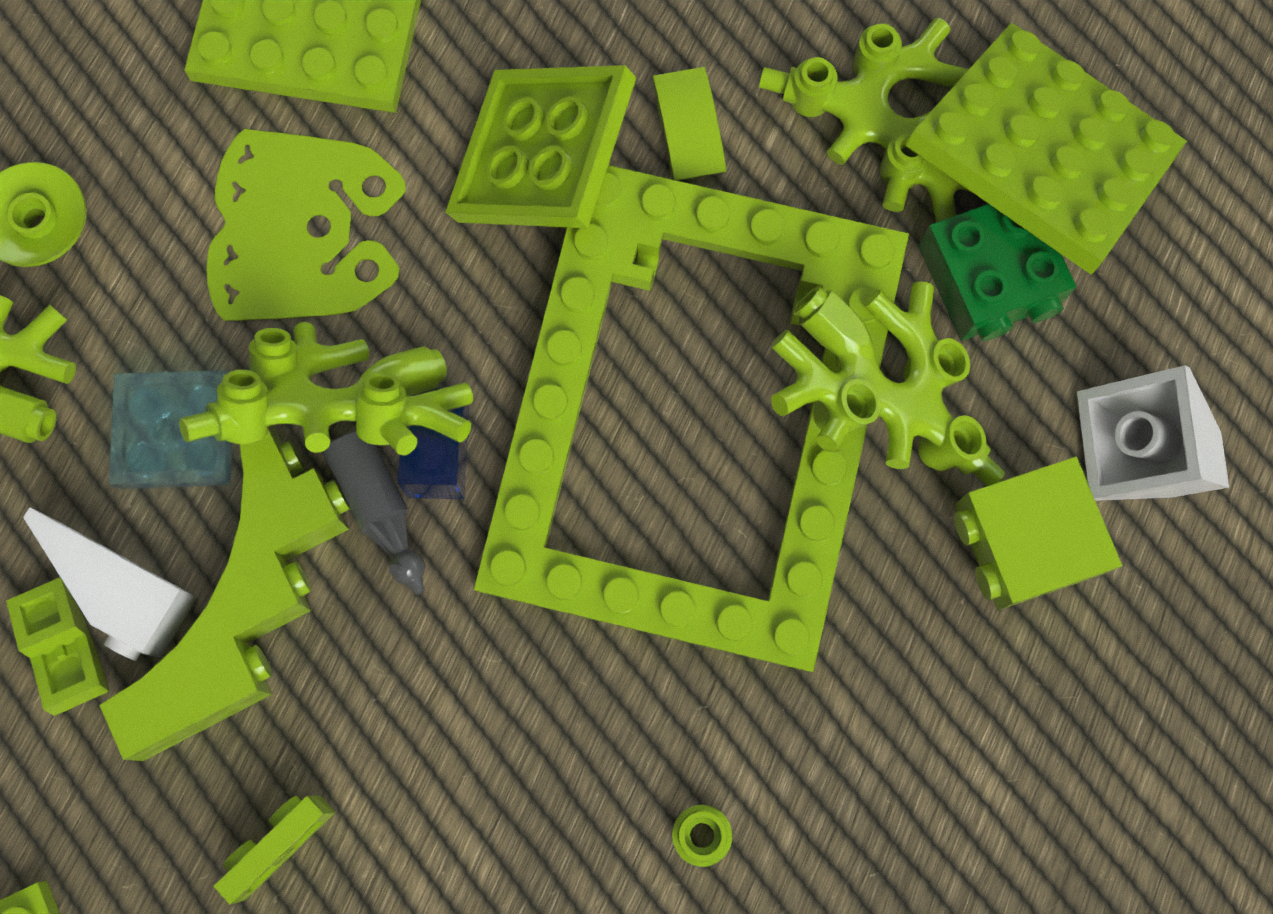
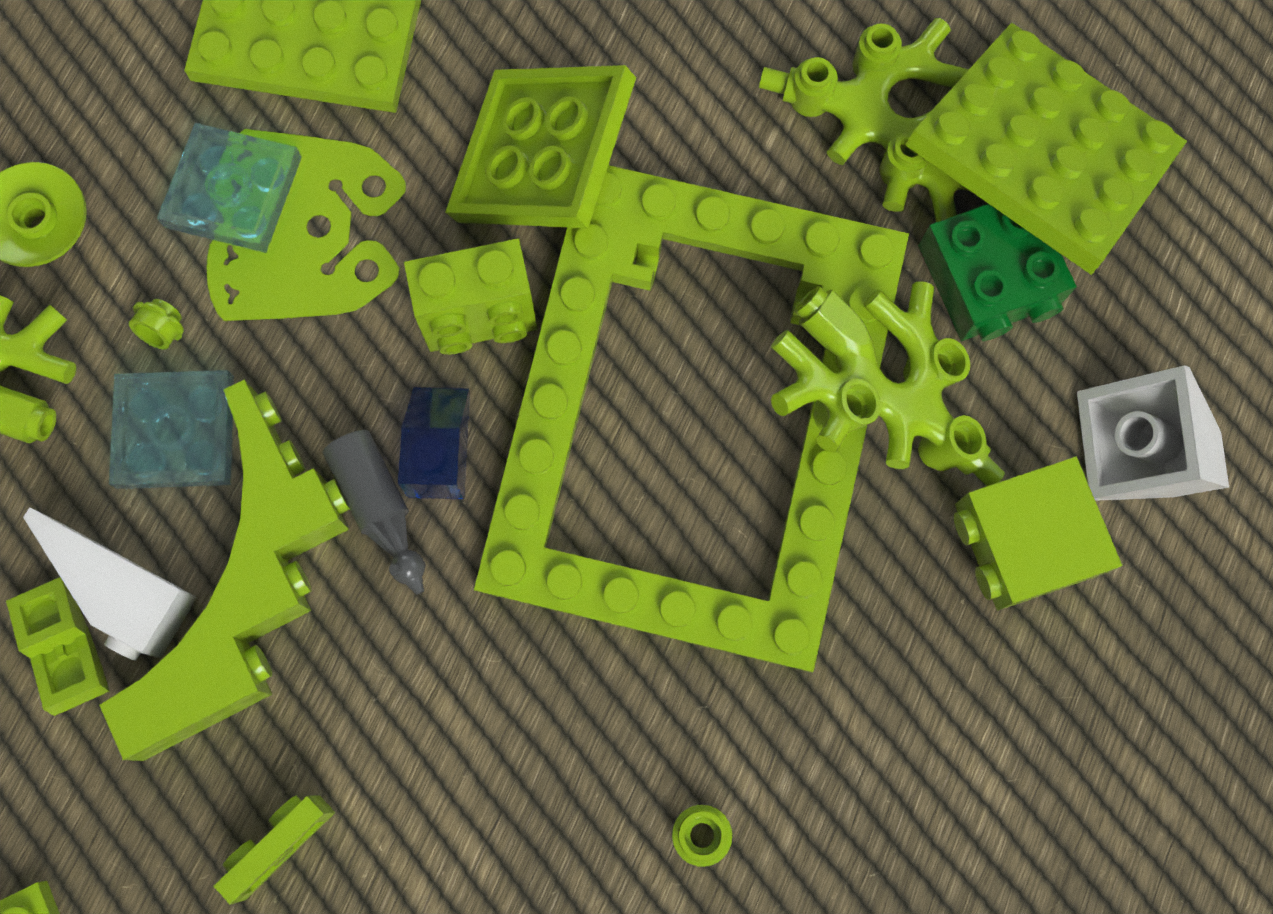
(156, 323): none -> lime plate
(230, 187): none -> clear light blue plate
(281, 392): lime plant -> none
(471, 296): none -> lime brick
(689, 124): lime slope -> none

